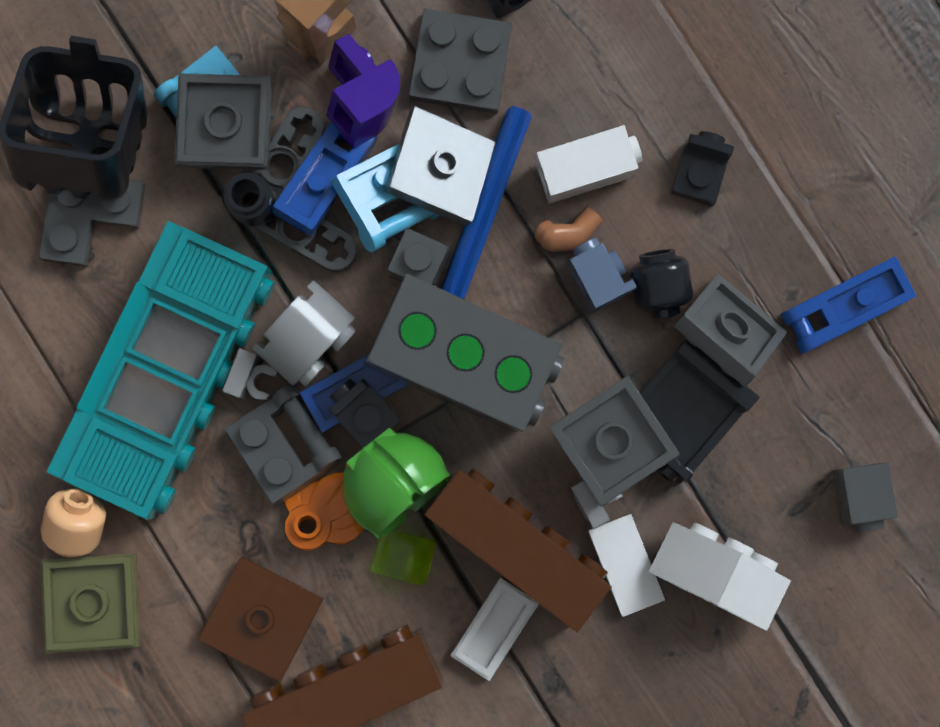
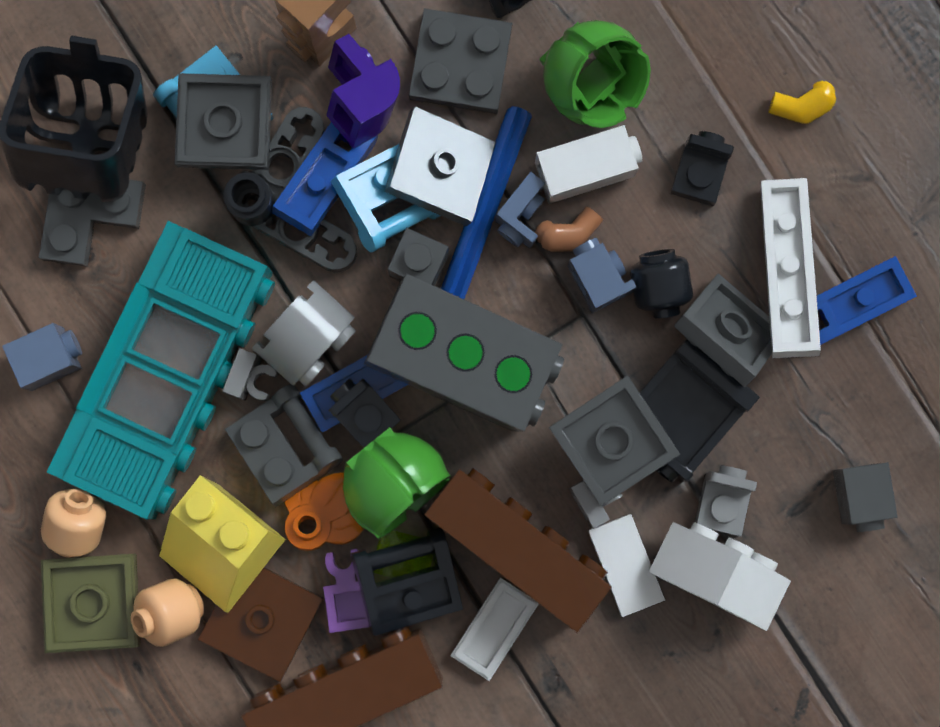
(43, 356): none -> sand blue brick
(167, 612): none -> light nougat head
(217, 542): none -> light yellow slope
(344, 599): none -> medium lavender plate
(411, 596): none -> black plate
(524, 203): none -> sand blue bracket
(607, 85): none -> bright green piece
(725, 500): none -> light grey bracket
(790, 268): none -> white plate
(807, 107): none -> yellow arm

